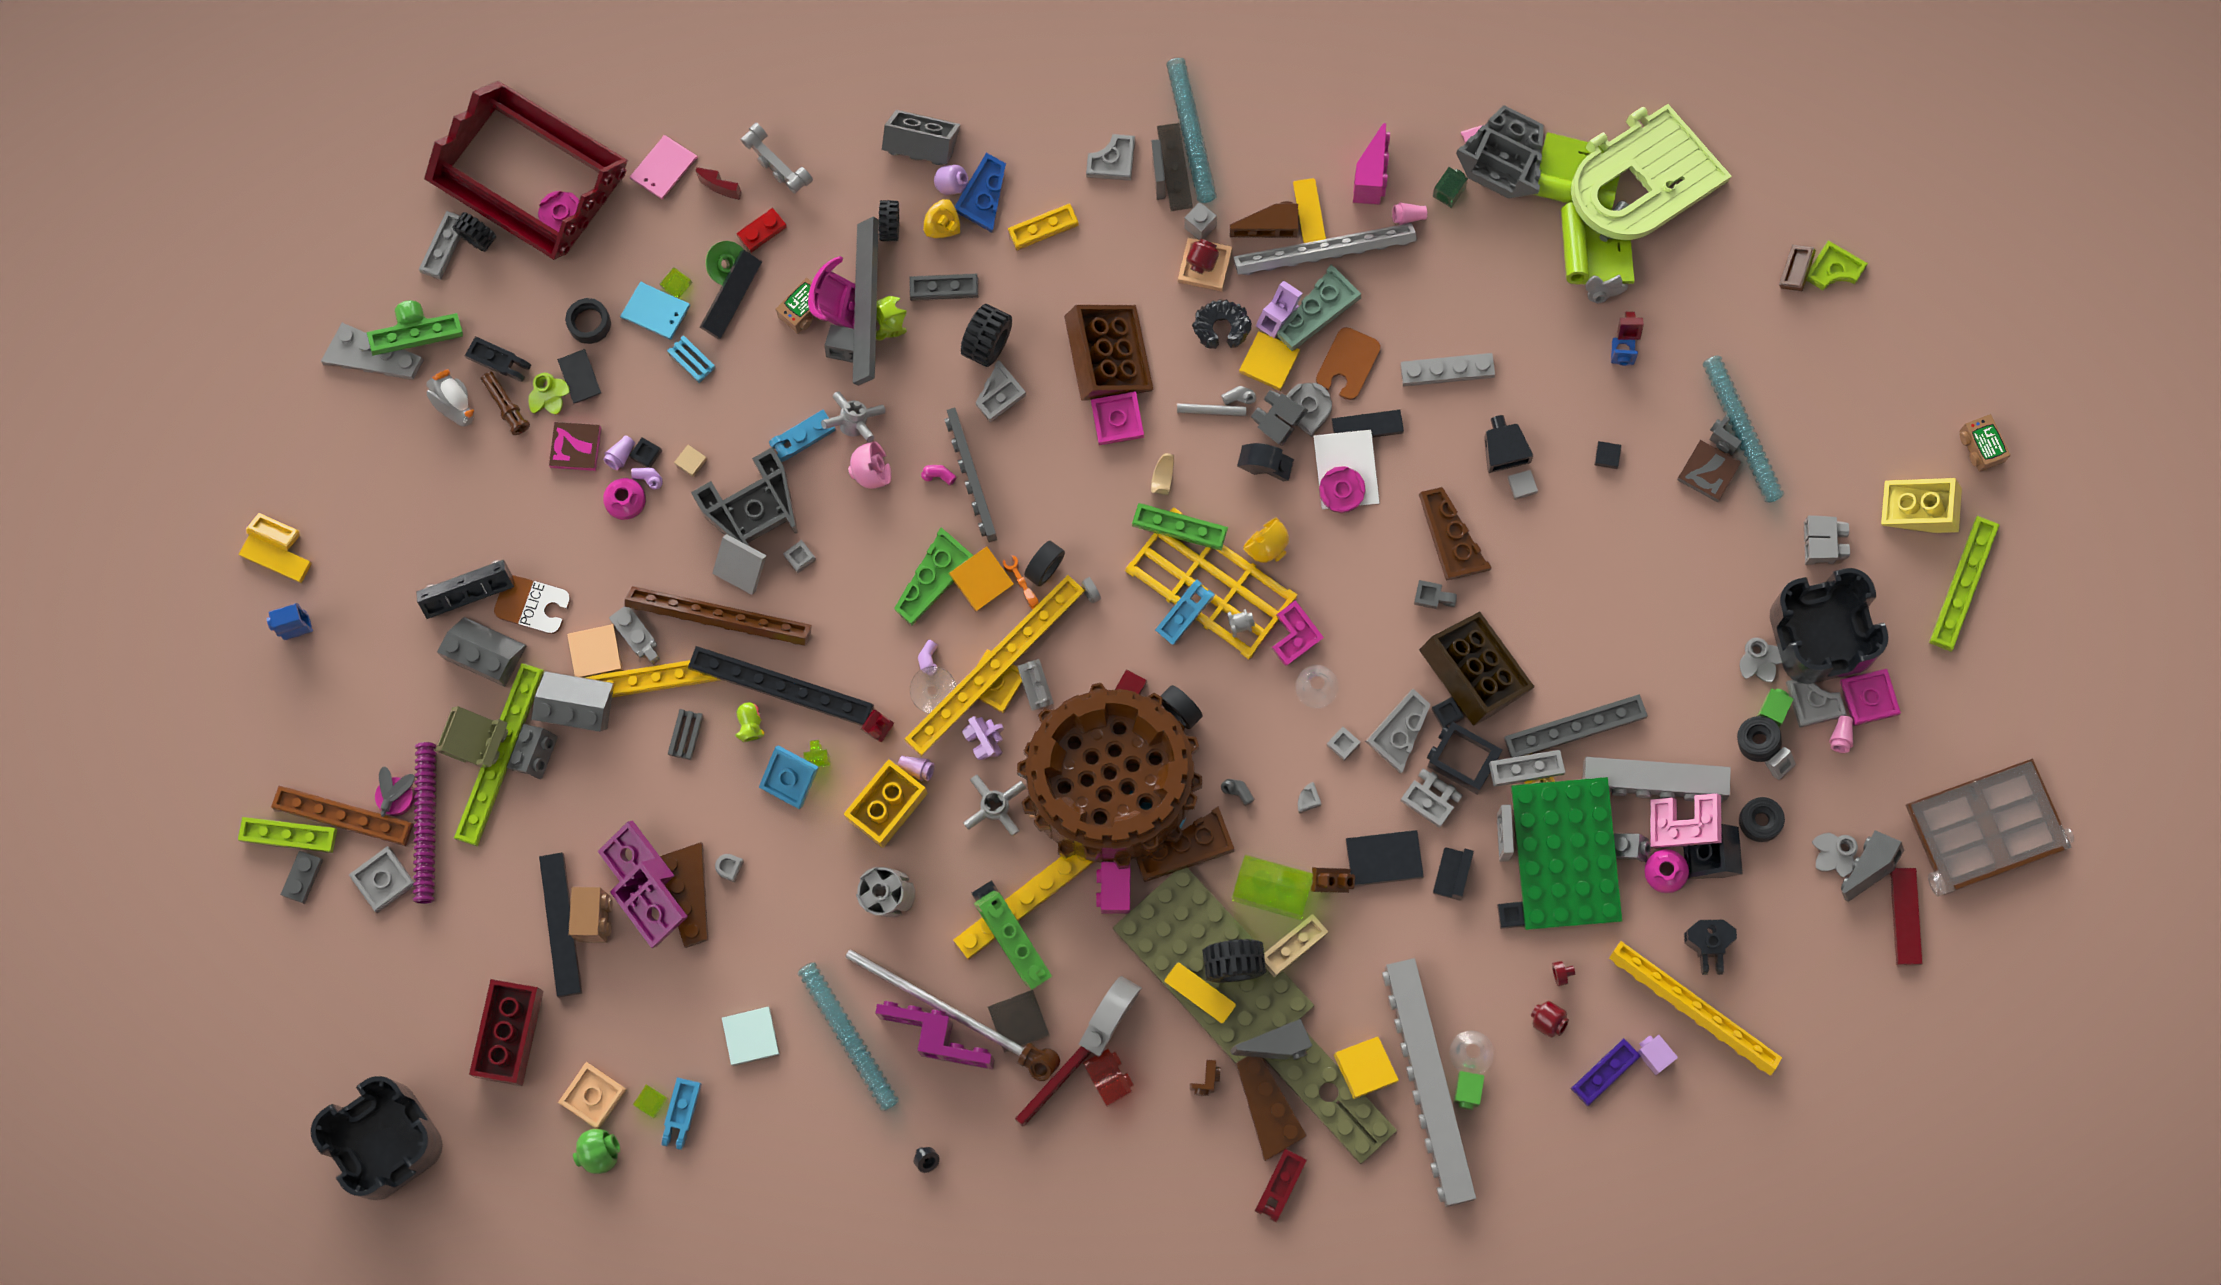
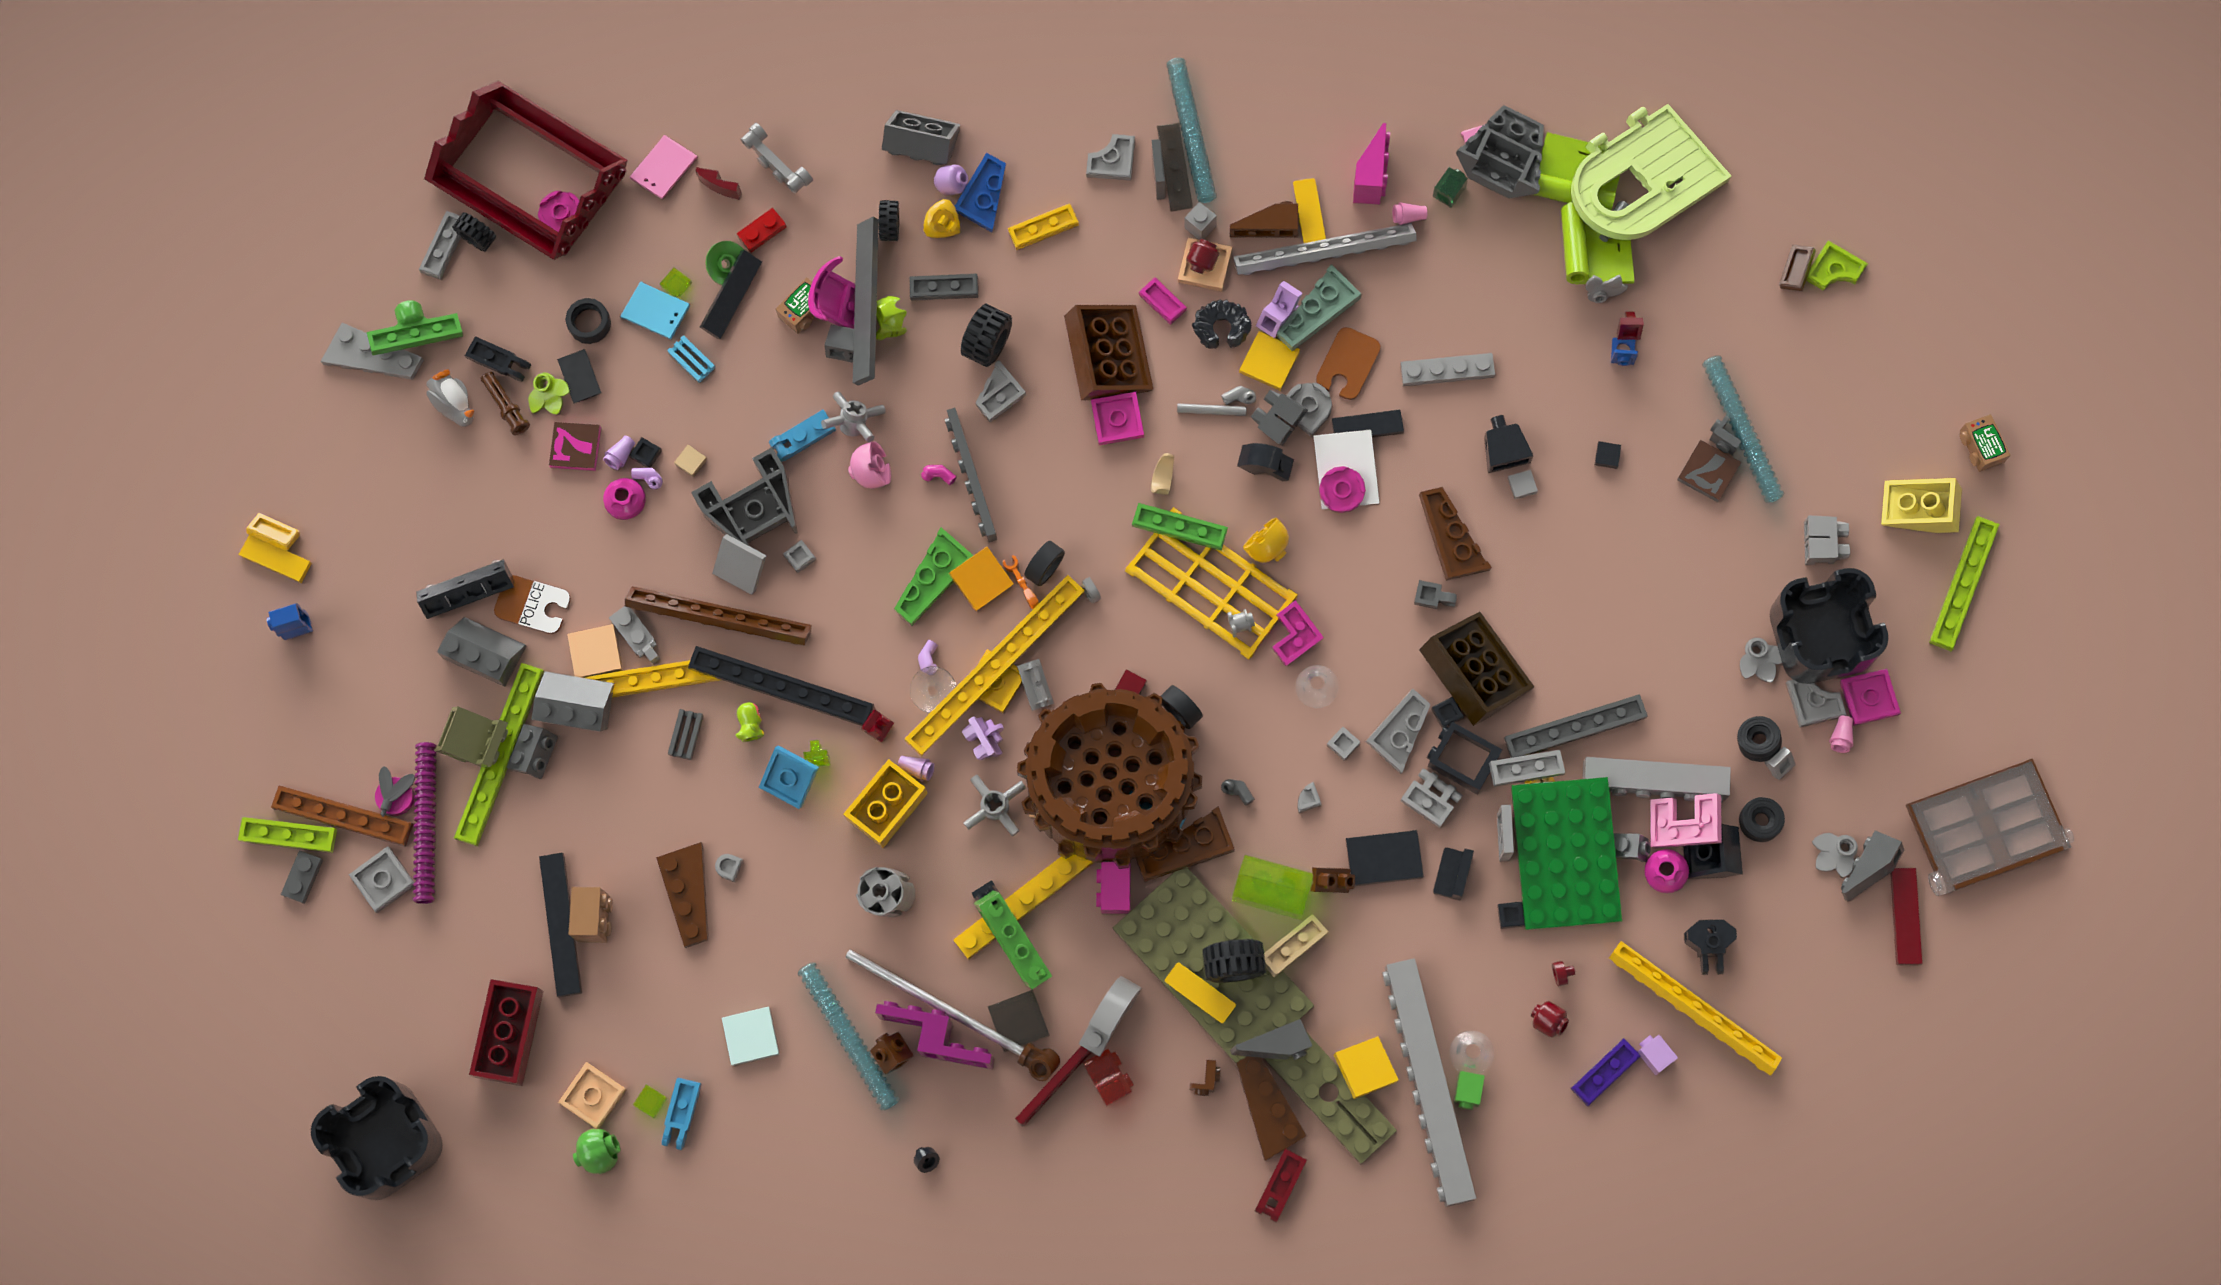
(642, 884): magenta bracket -> none
(891, 1052): none -> reddish brown brick
(1162, 300): none -> dark pink tile
(1184, 612): dark azure plate -> none
(1776, 705): bright green brick -> none

